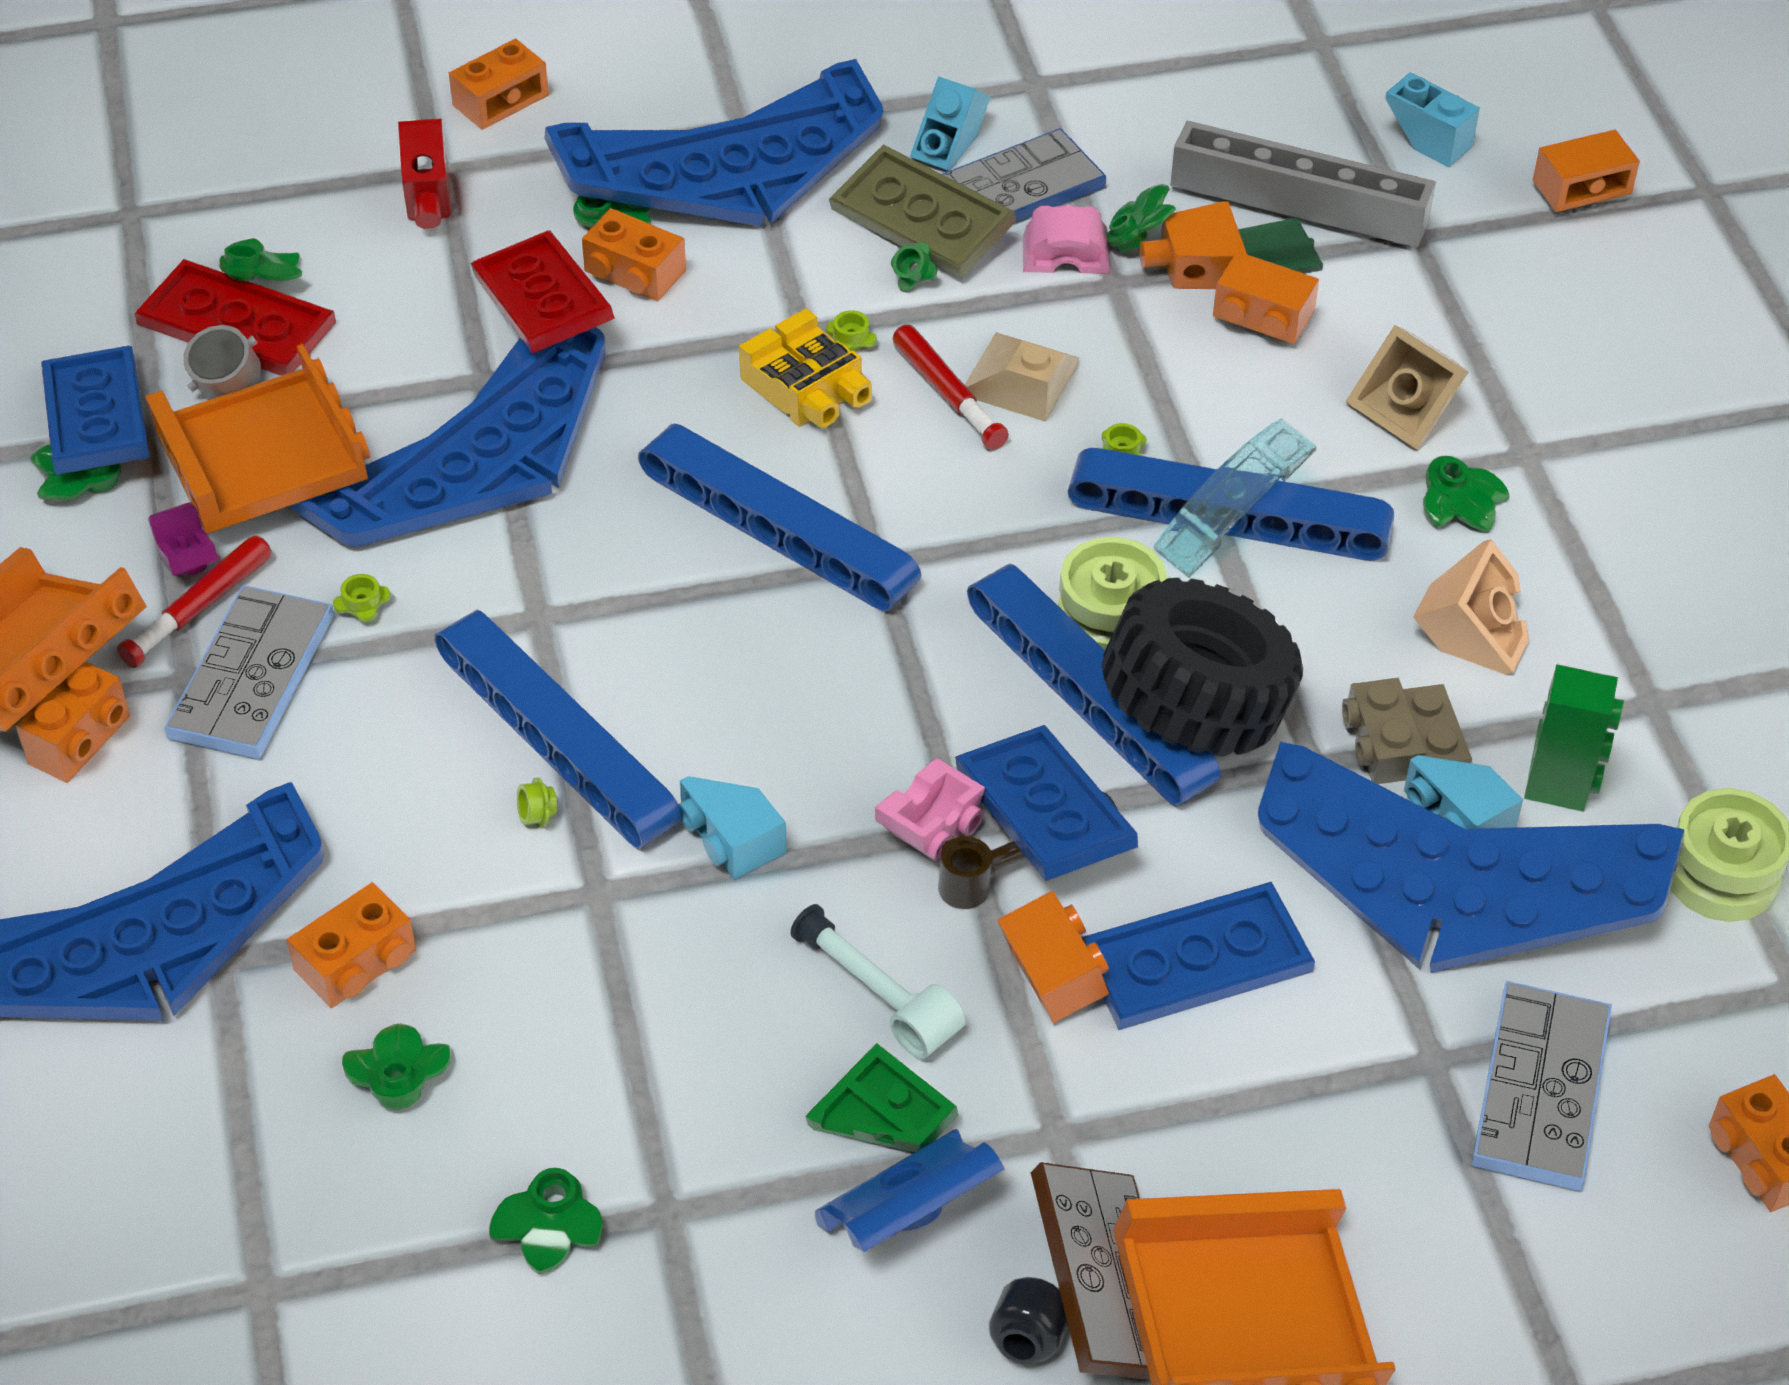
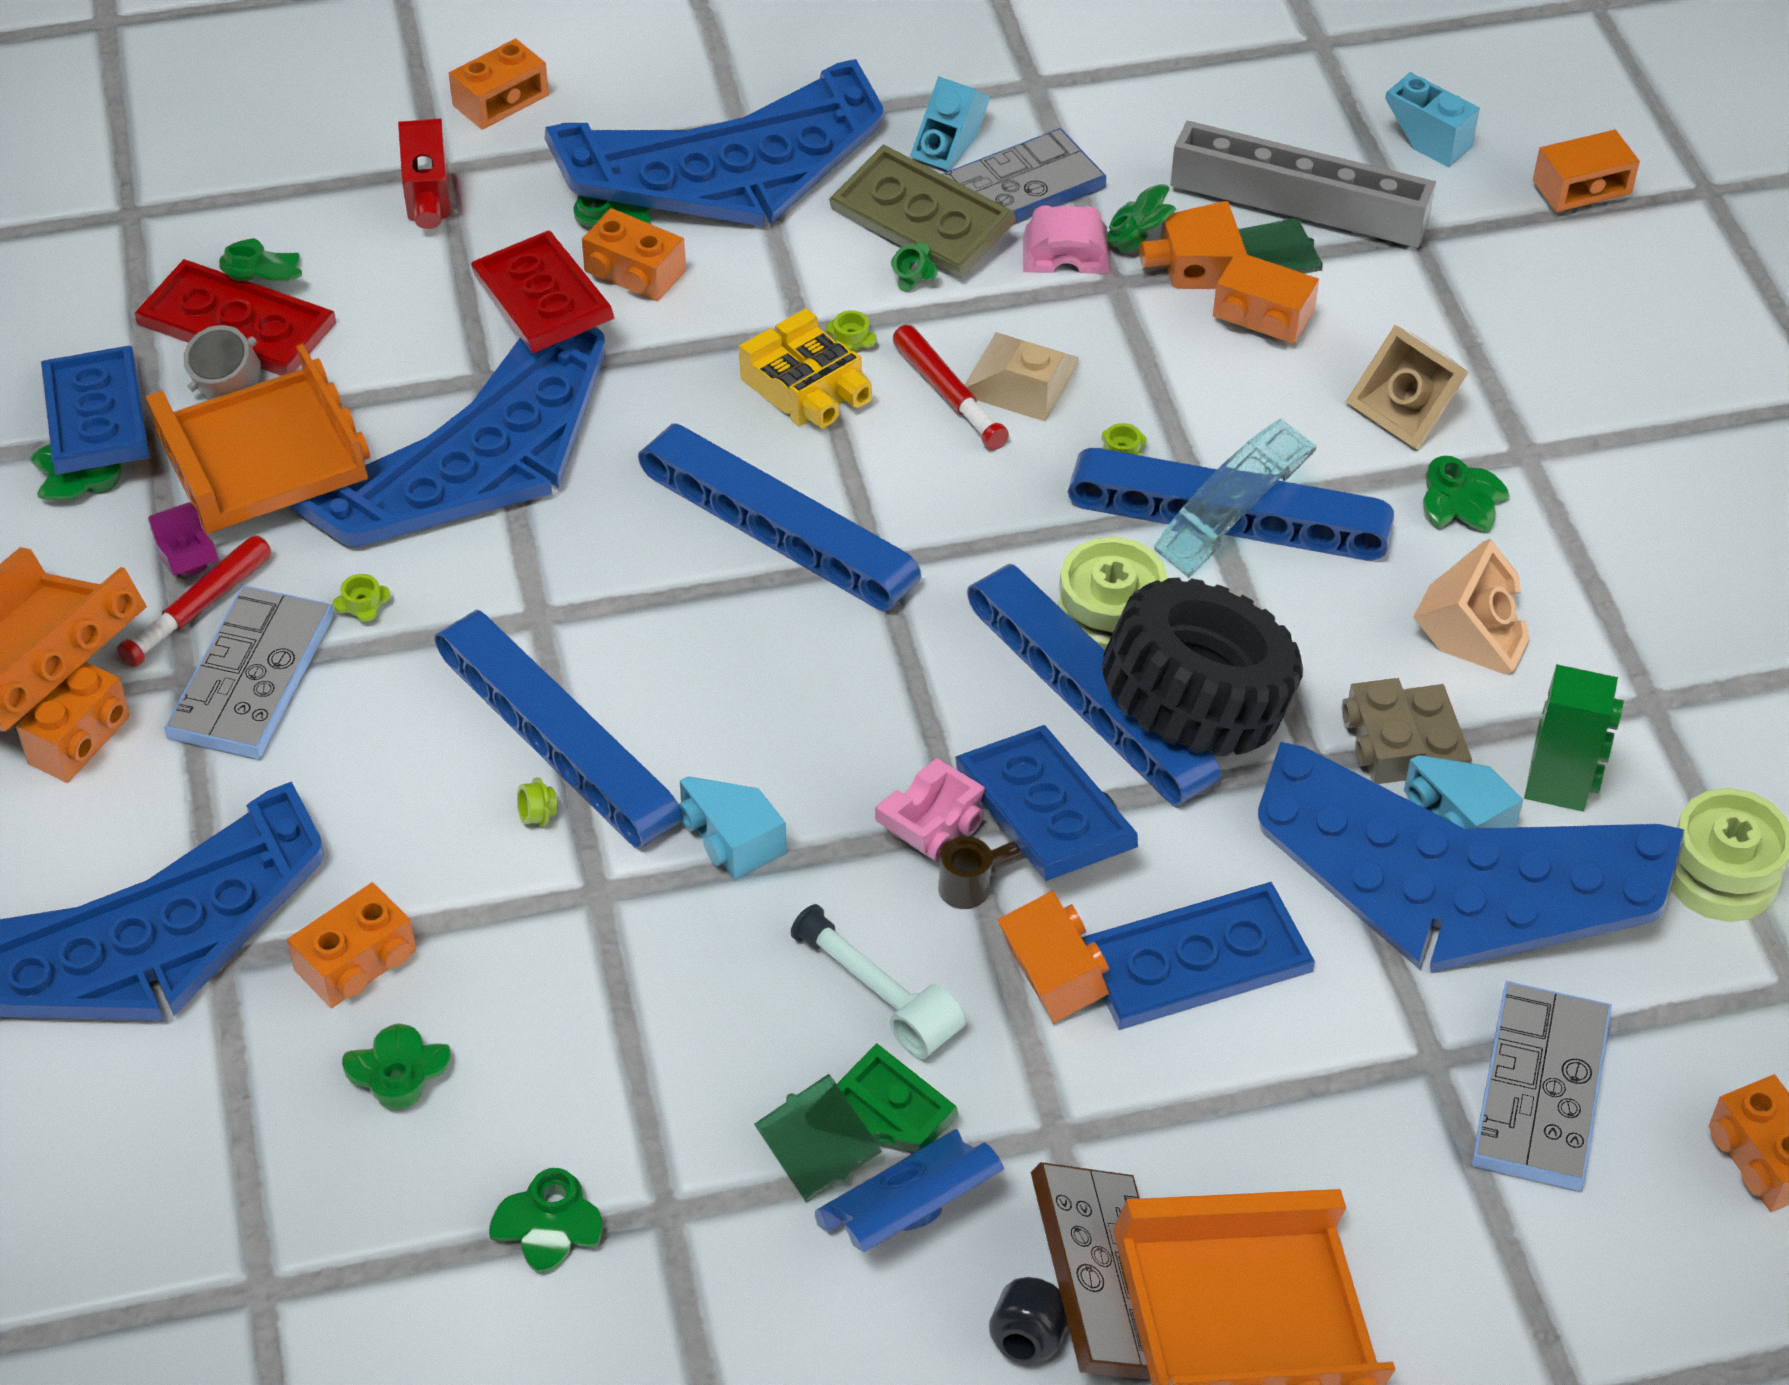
(817, 1138): none -> clear green piece

